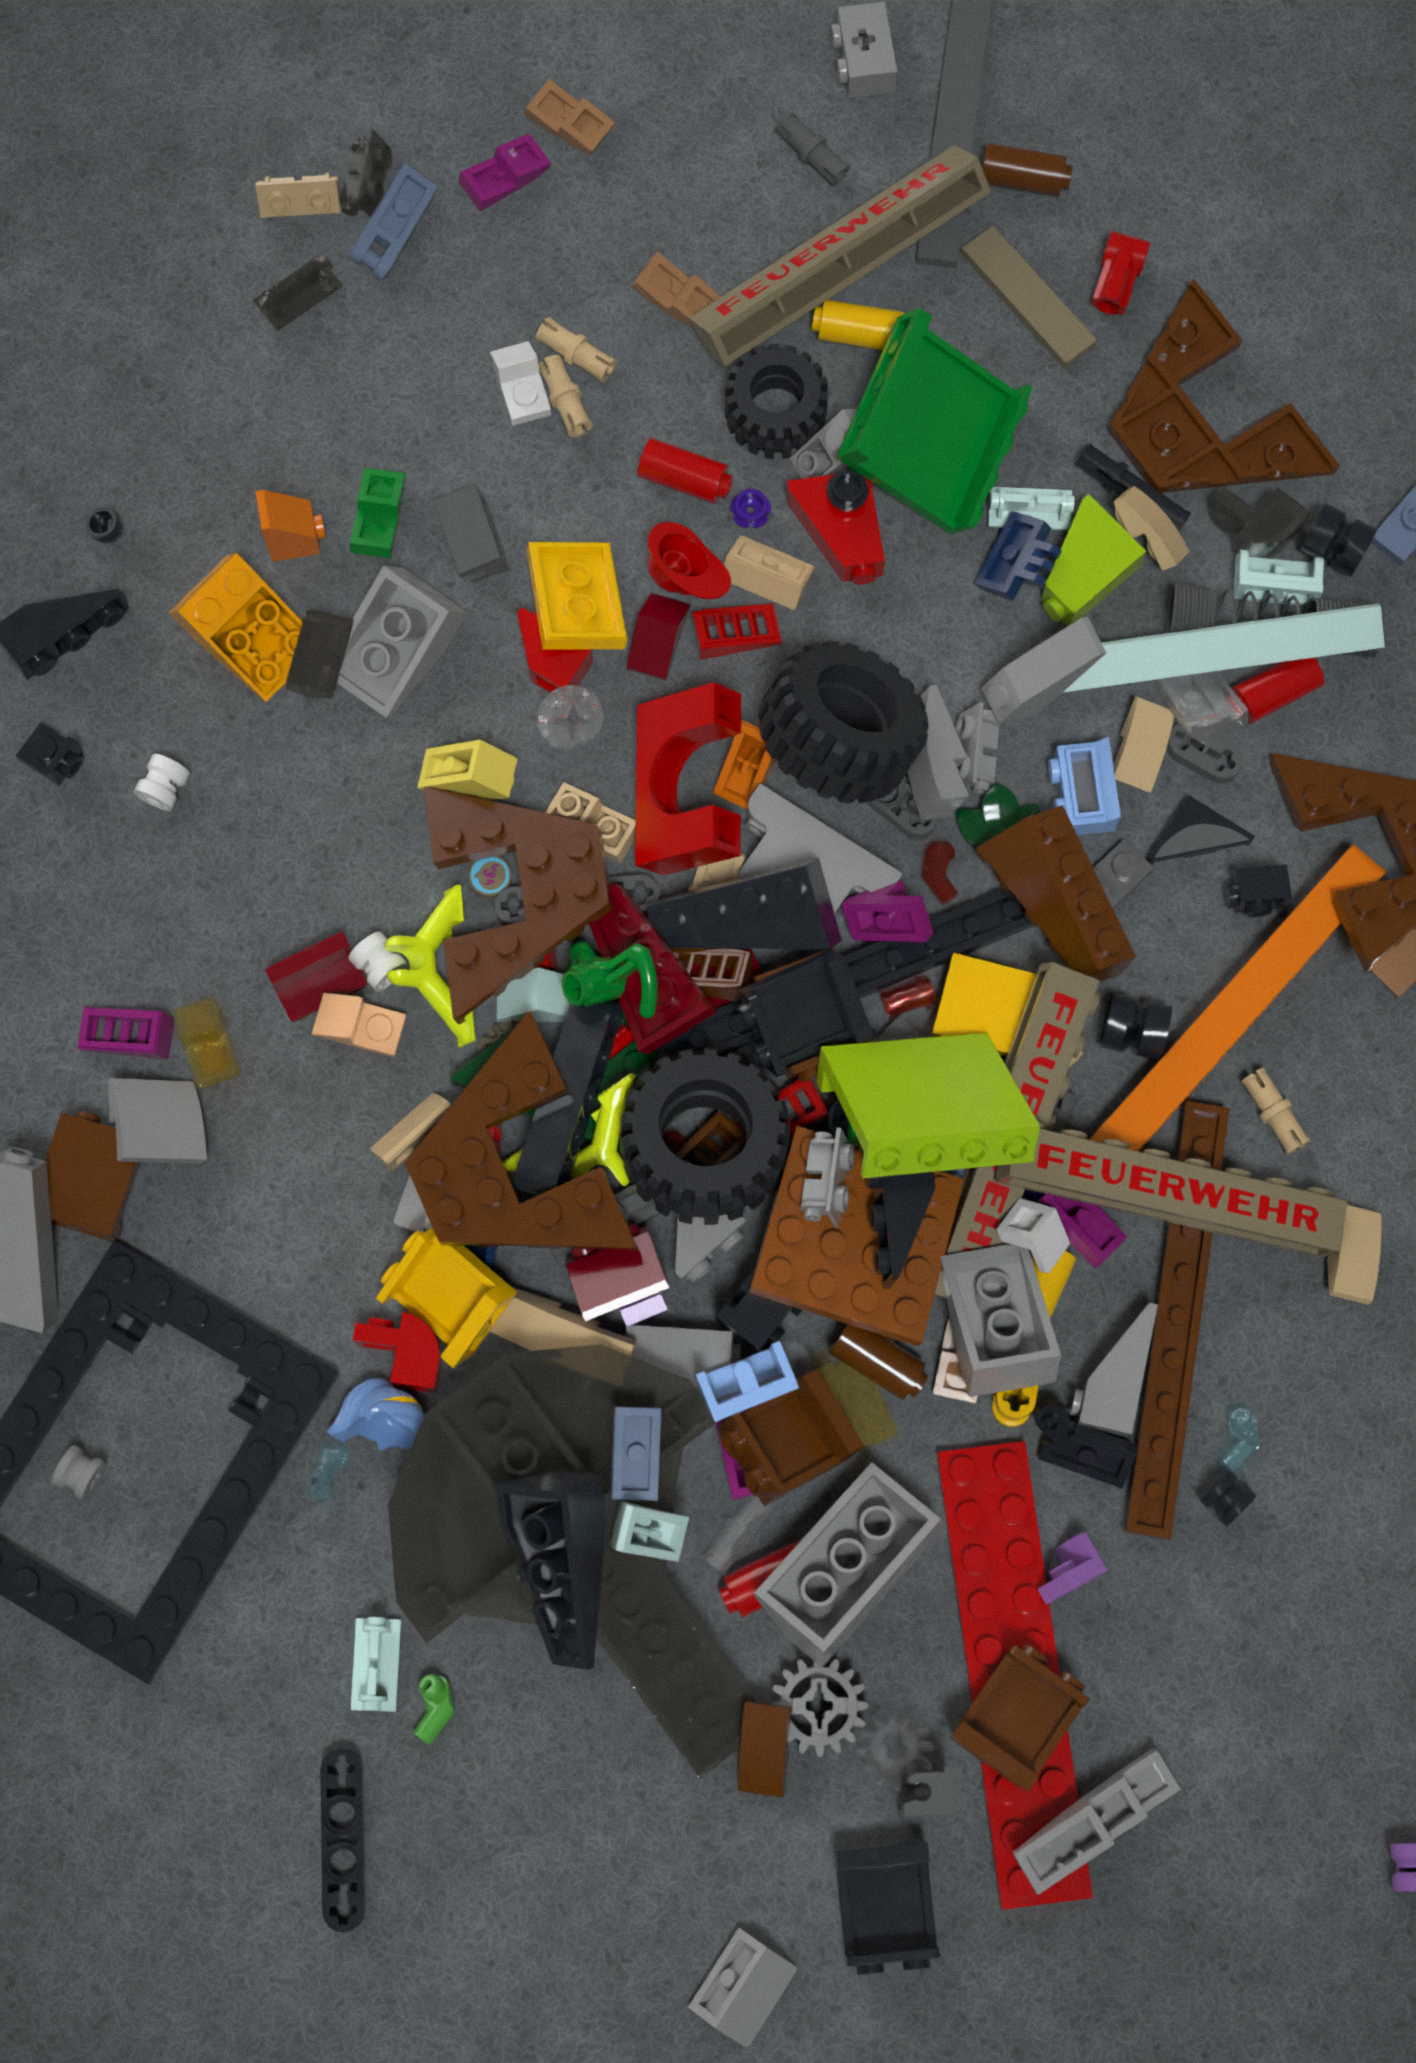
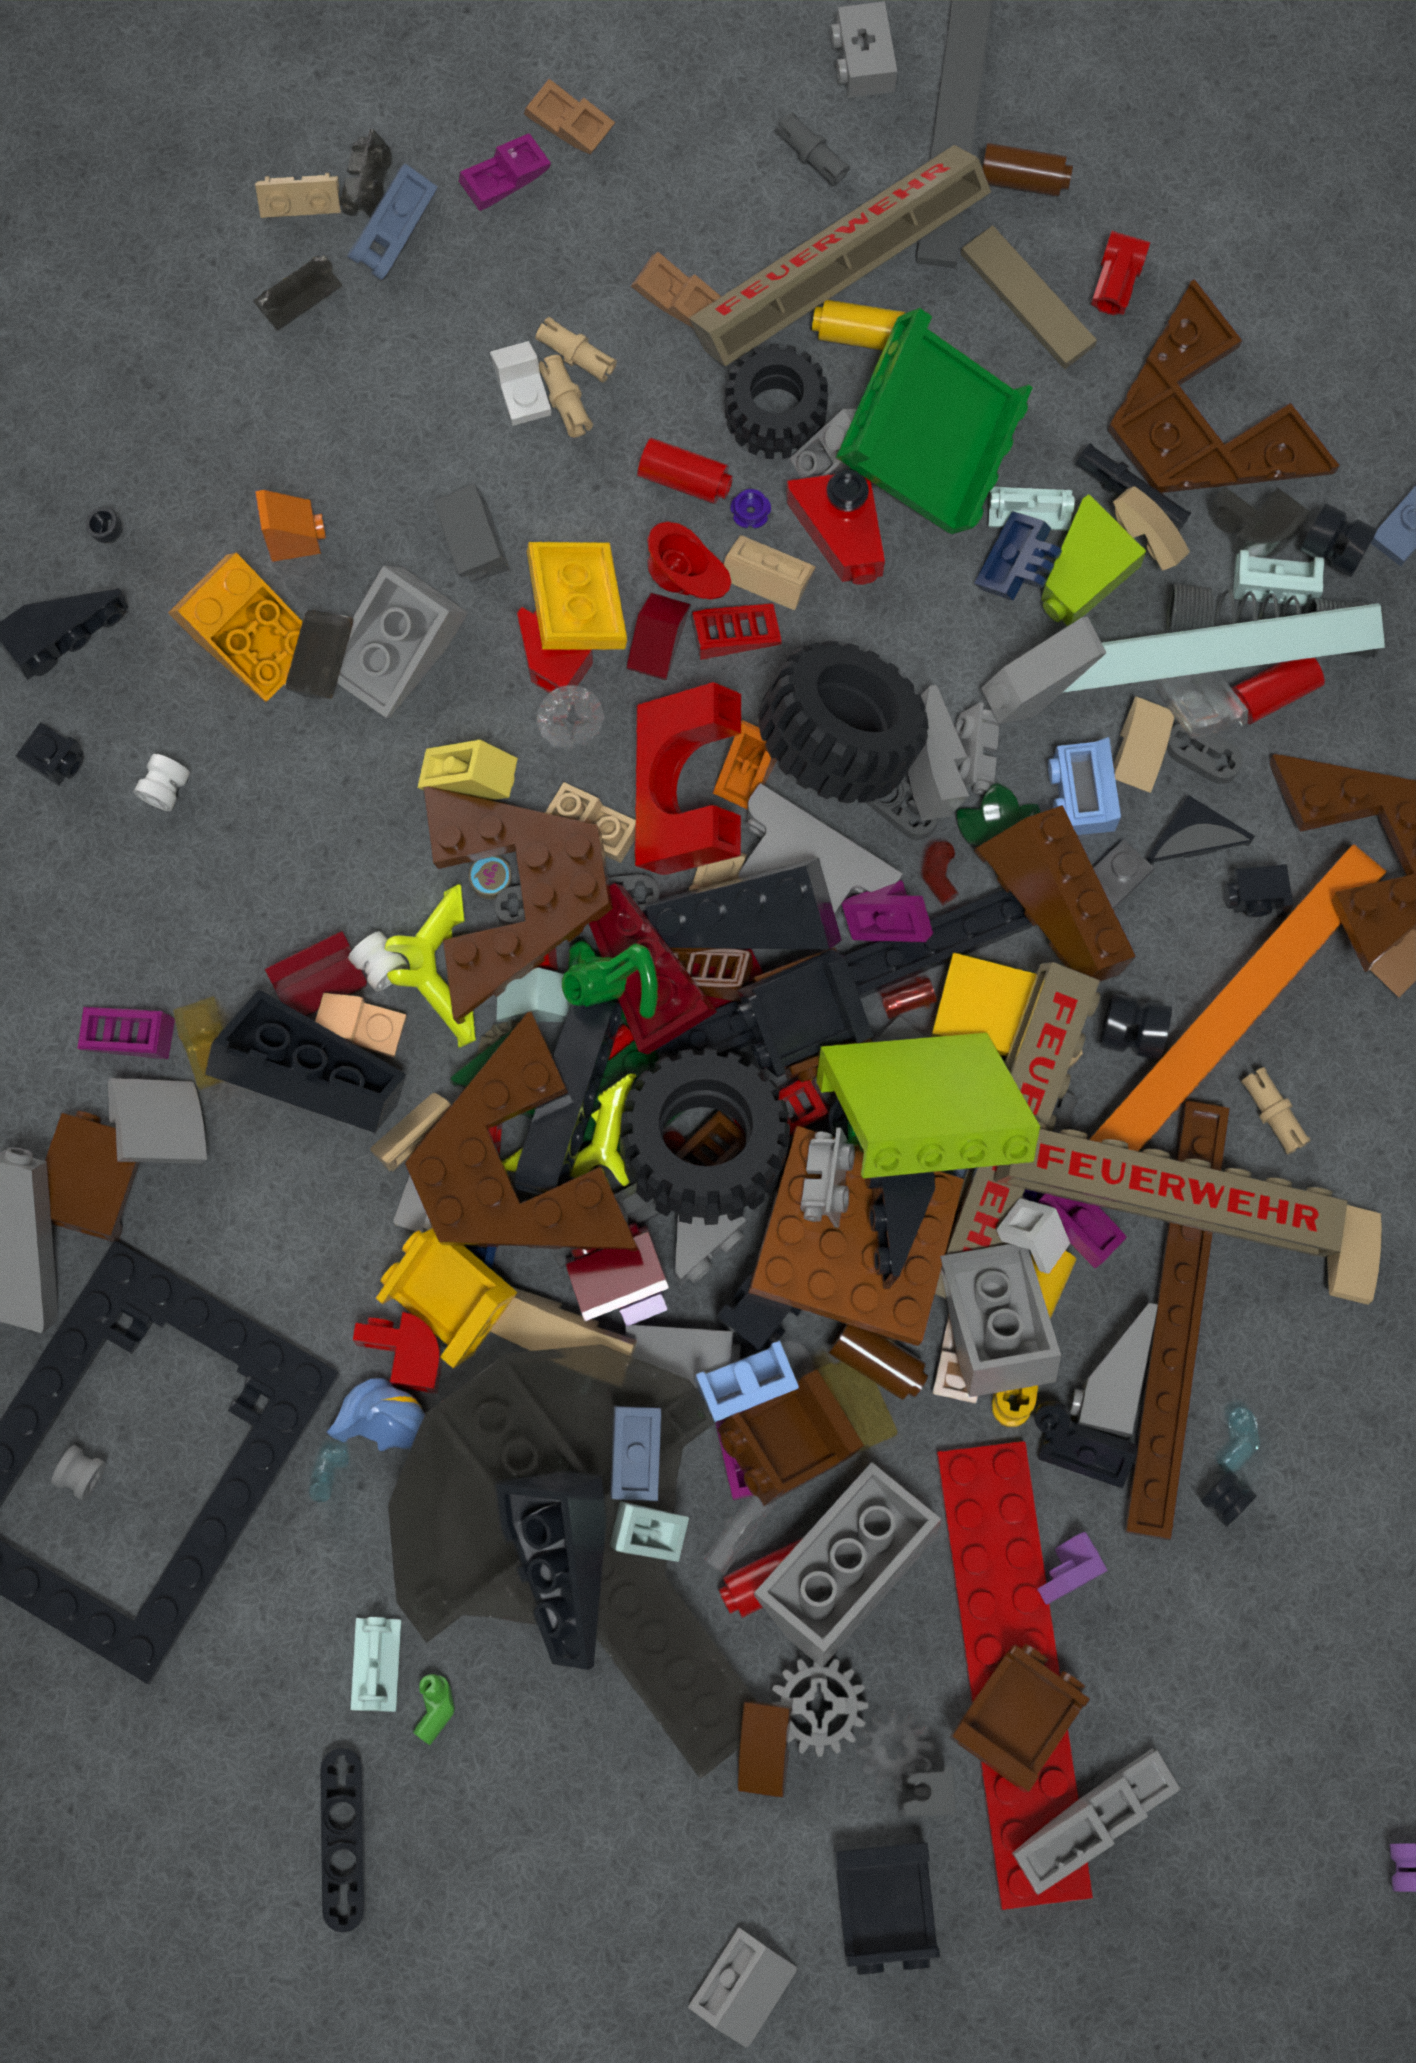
(304, 1064): none -> black wedge
(377, 512): green slope -> none

